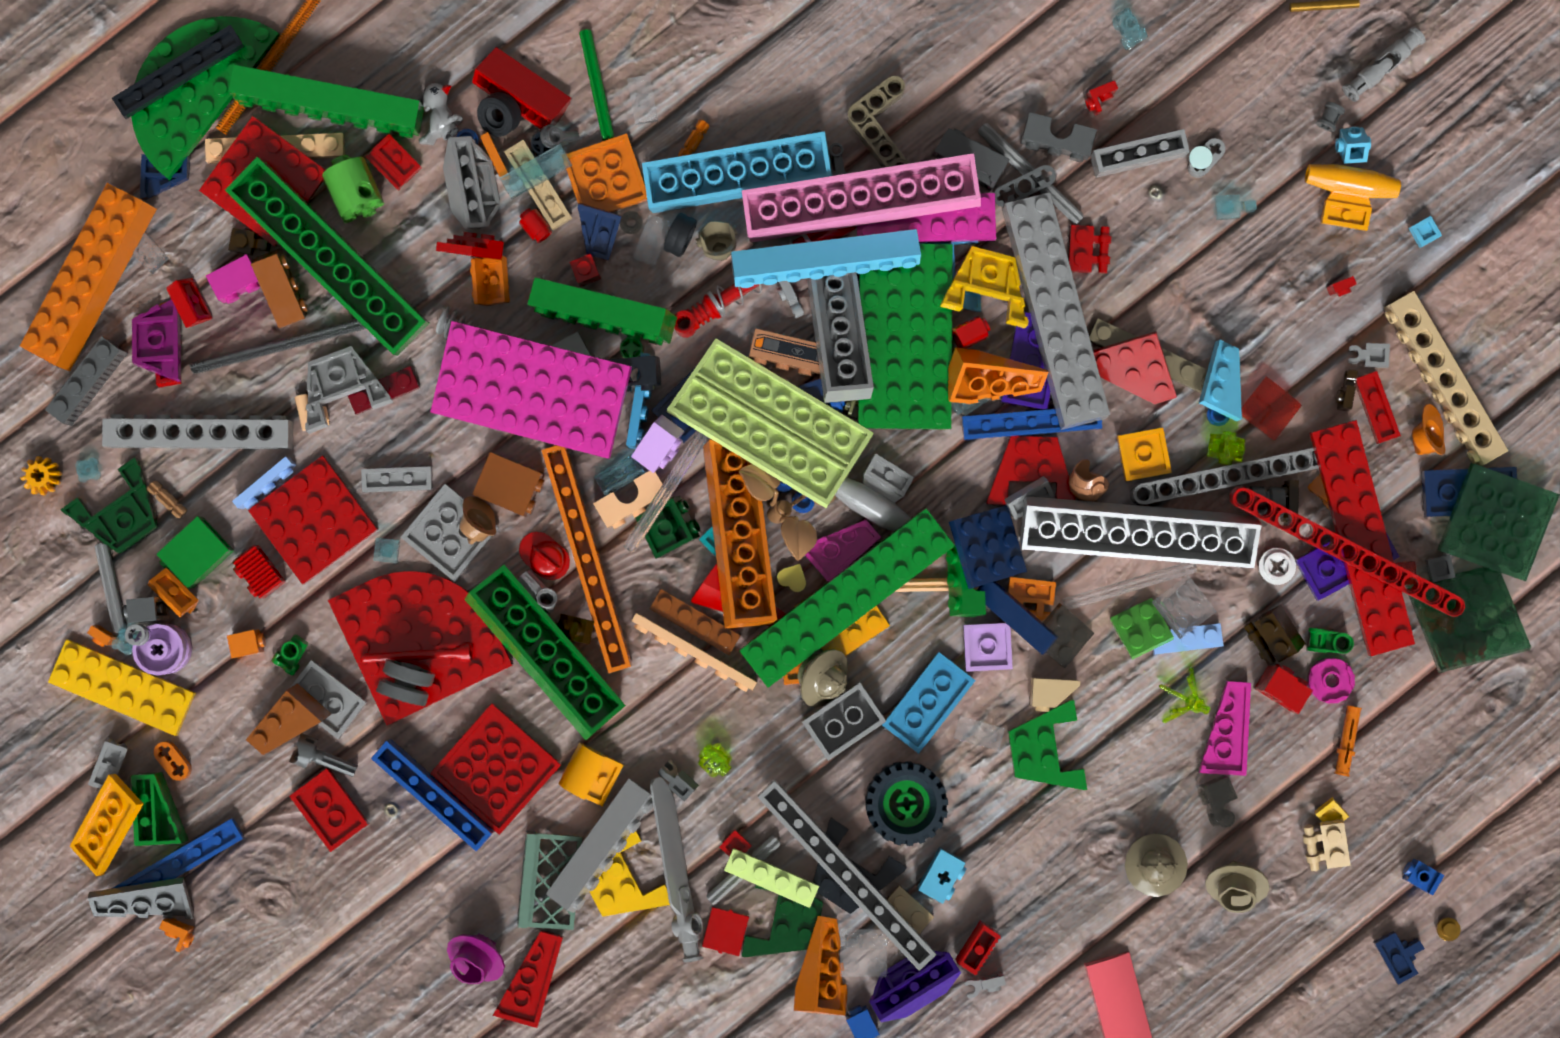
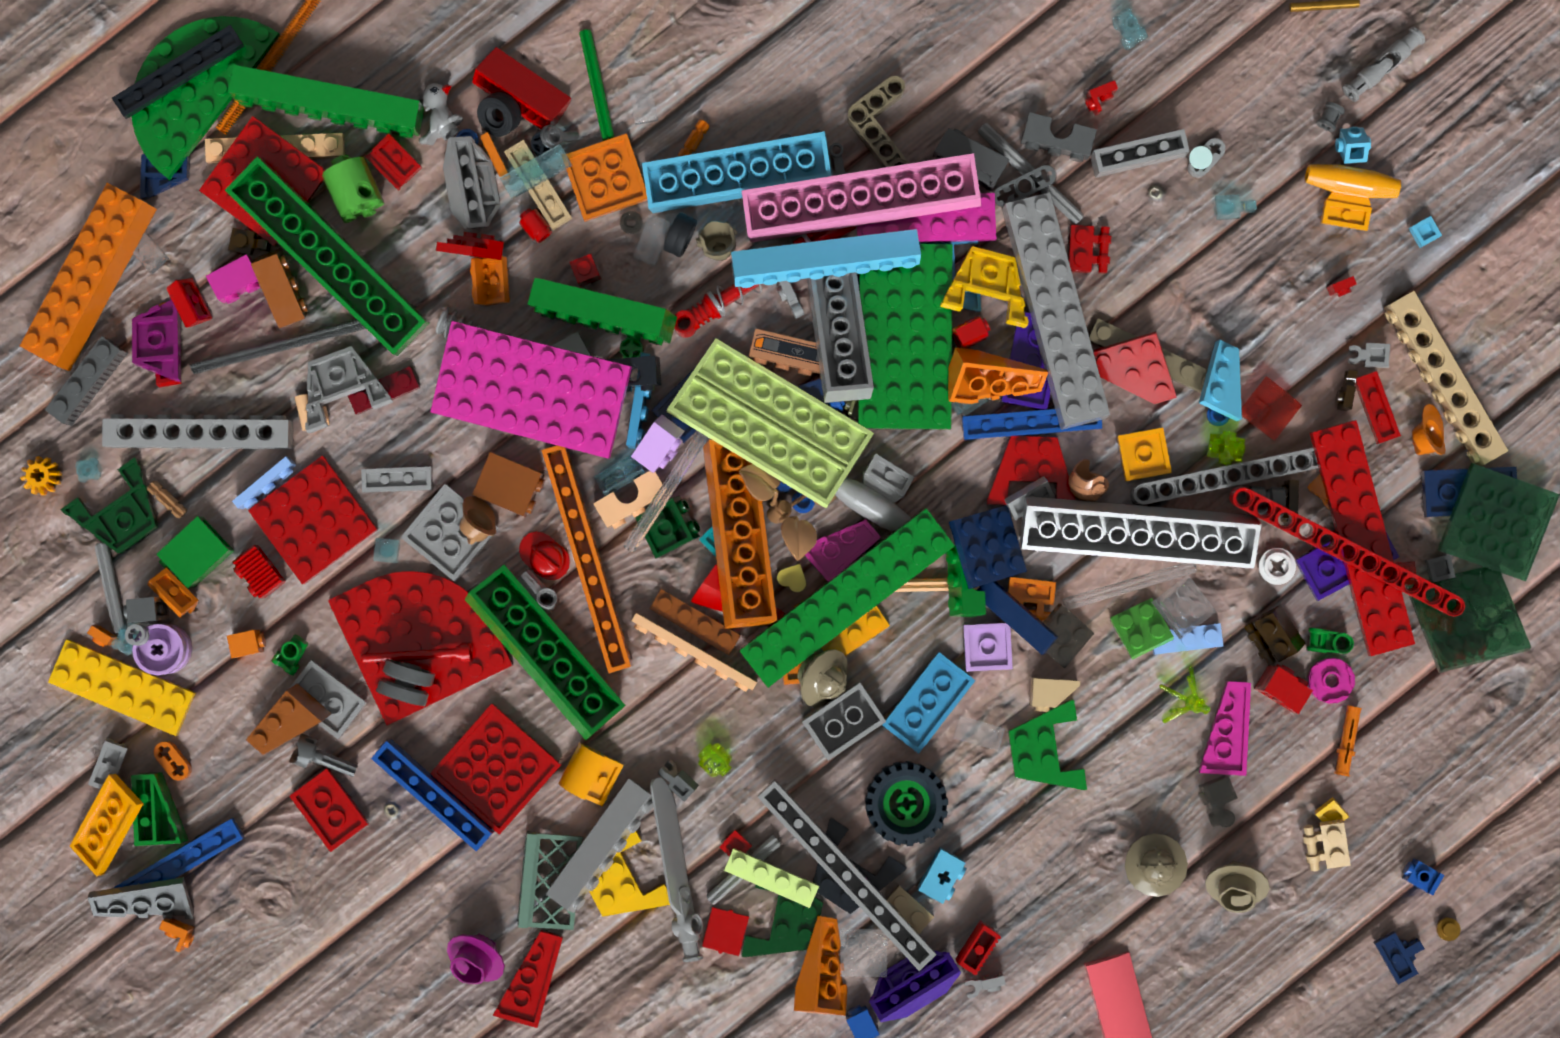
(576, 628): dark brown plate -> none
(599, 230): dark blue wing -> none

